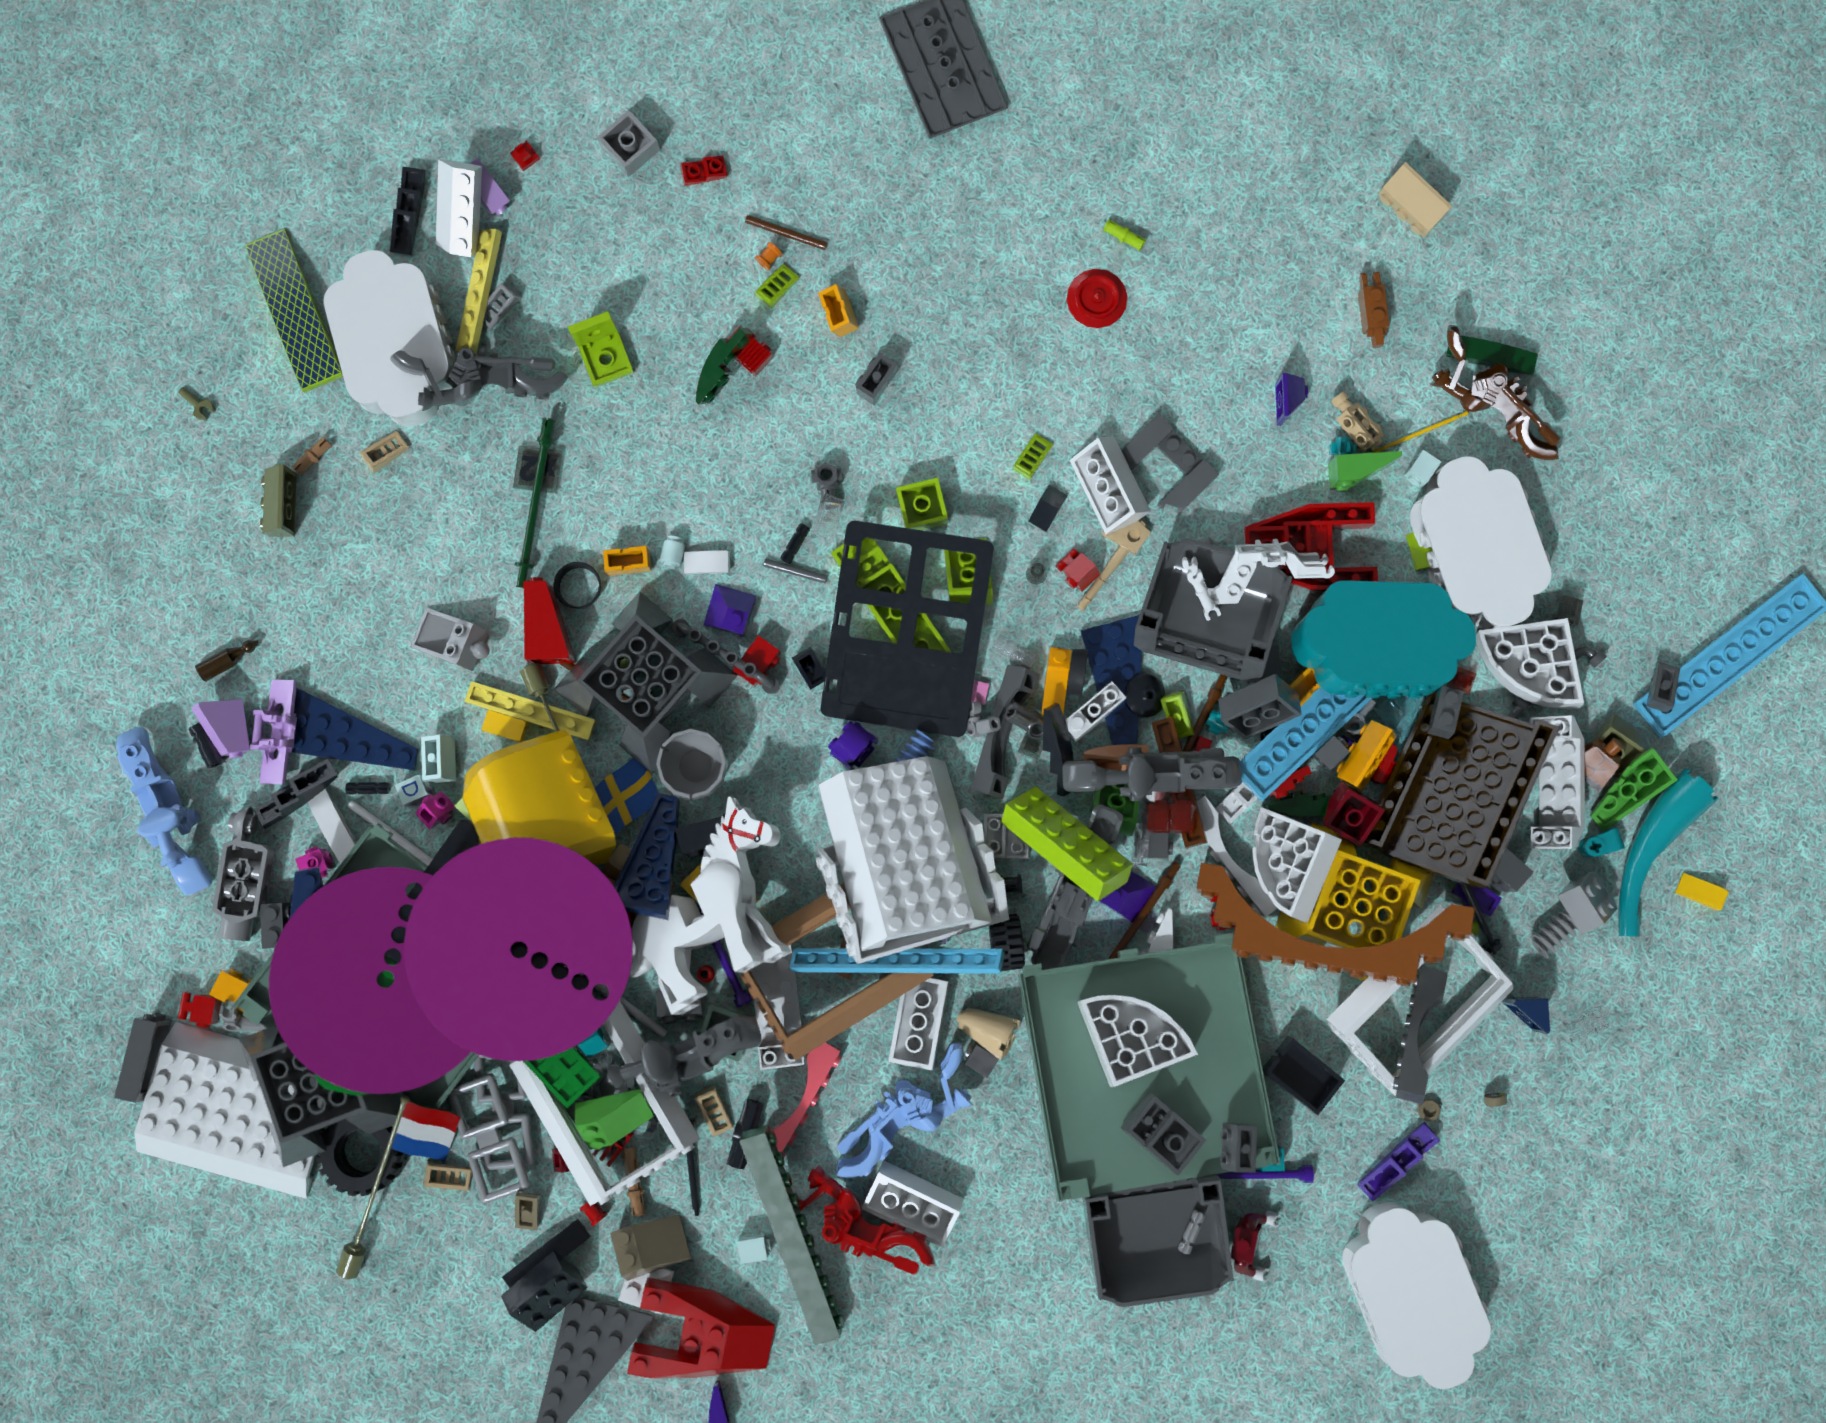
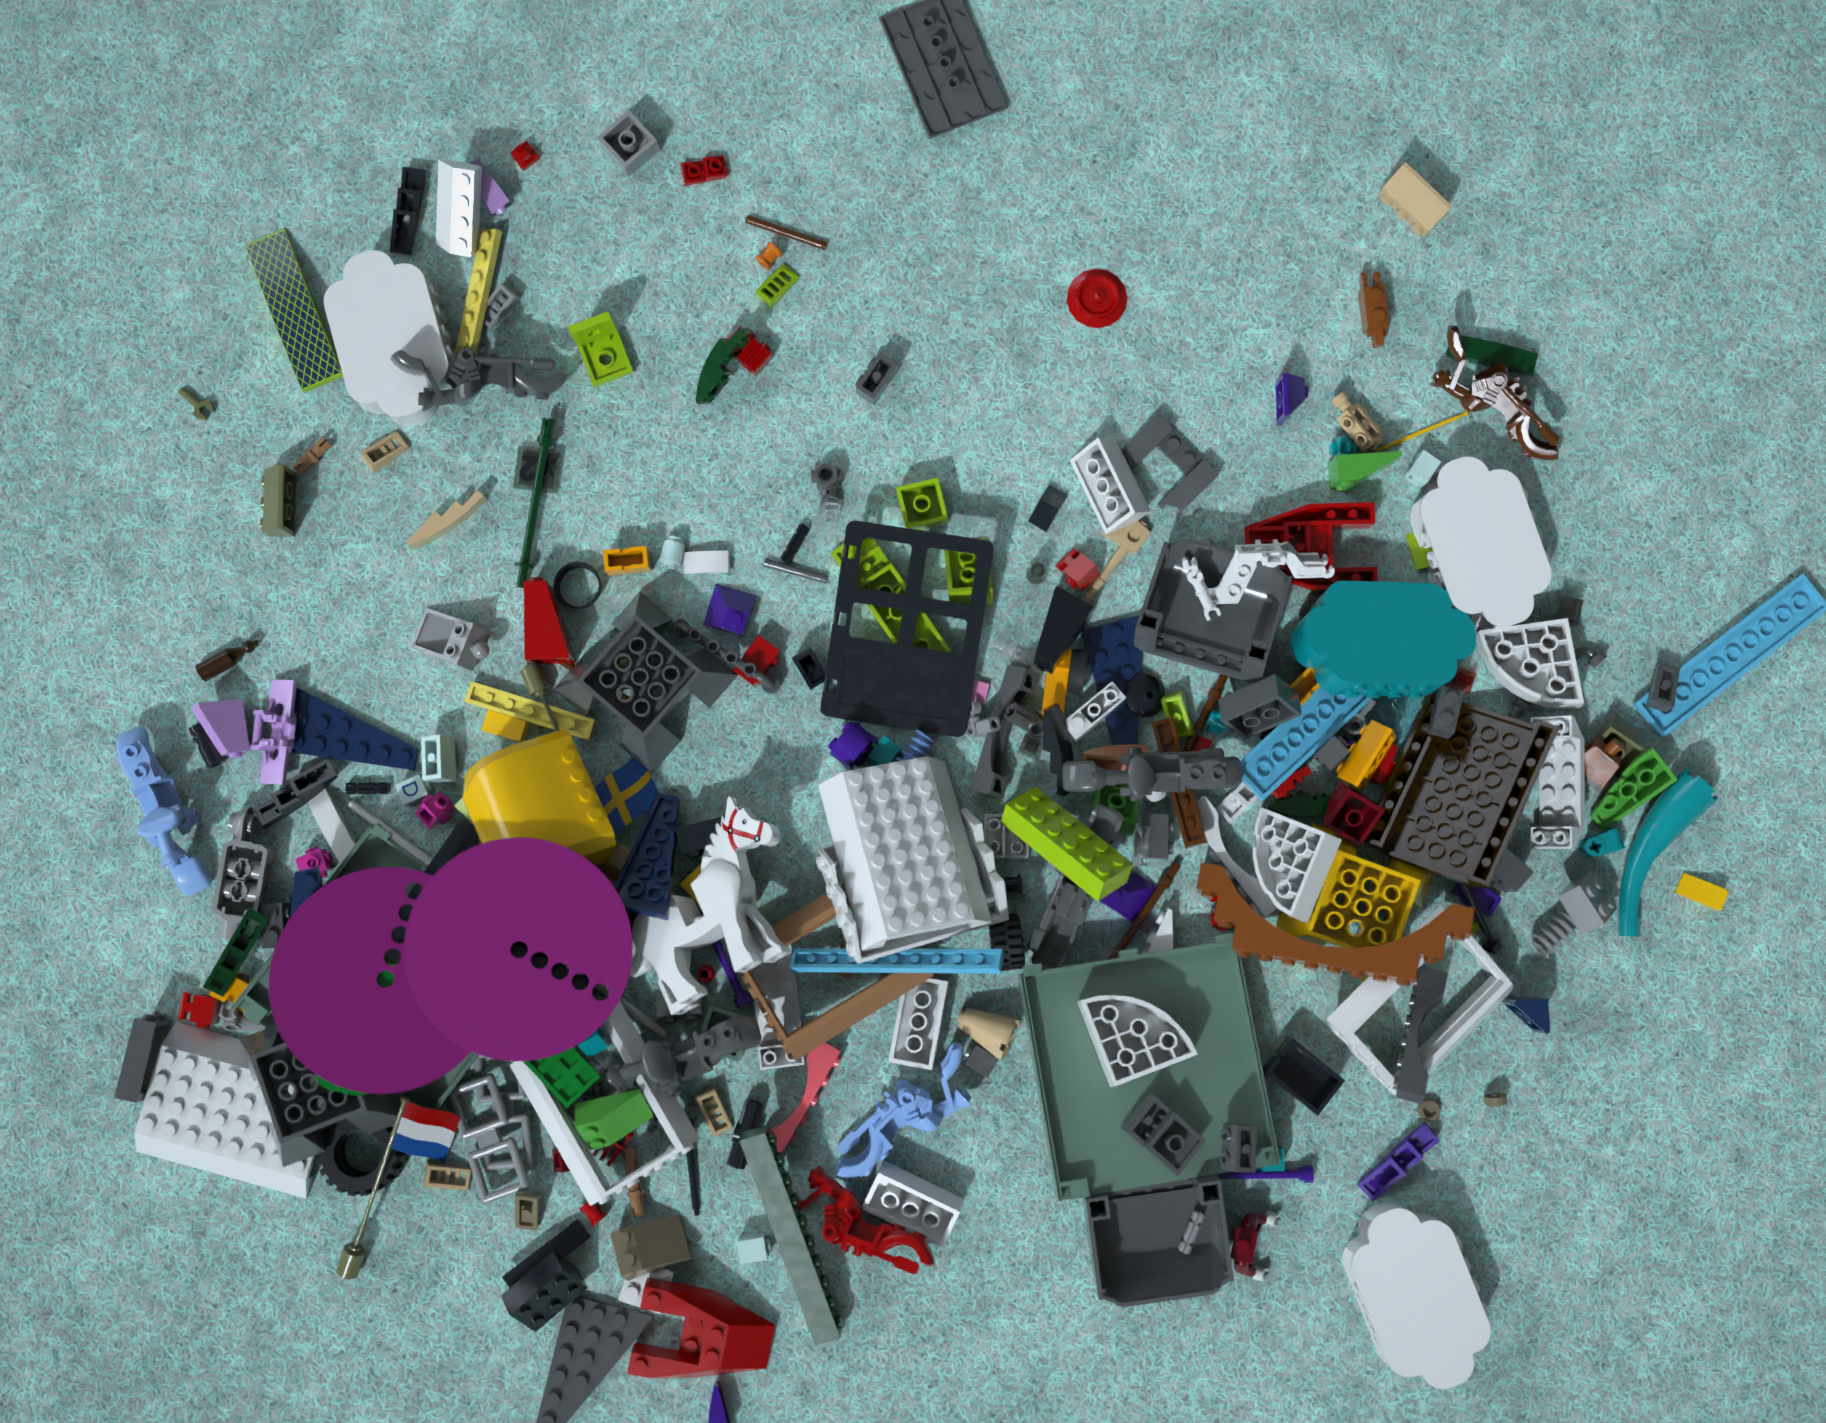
(236, 952): none -> dark green slope
(439, 525): none -> tan slope
(692, 764): light grey plate -> none
(838, 310): light orange brick -> none
(884, 752): none -> teal brick
(1024, 471): lime slope -> none
(1062, 626): none -> black slope
(1124, 234): lime pin -> none
(1171, 817): clear red piece -> none

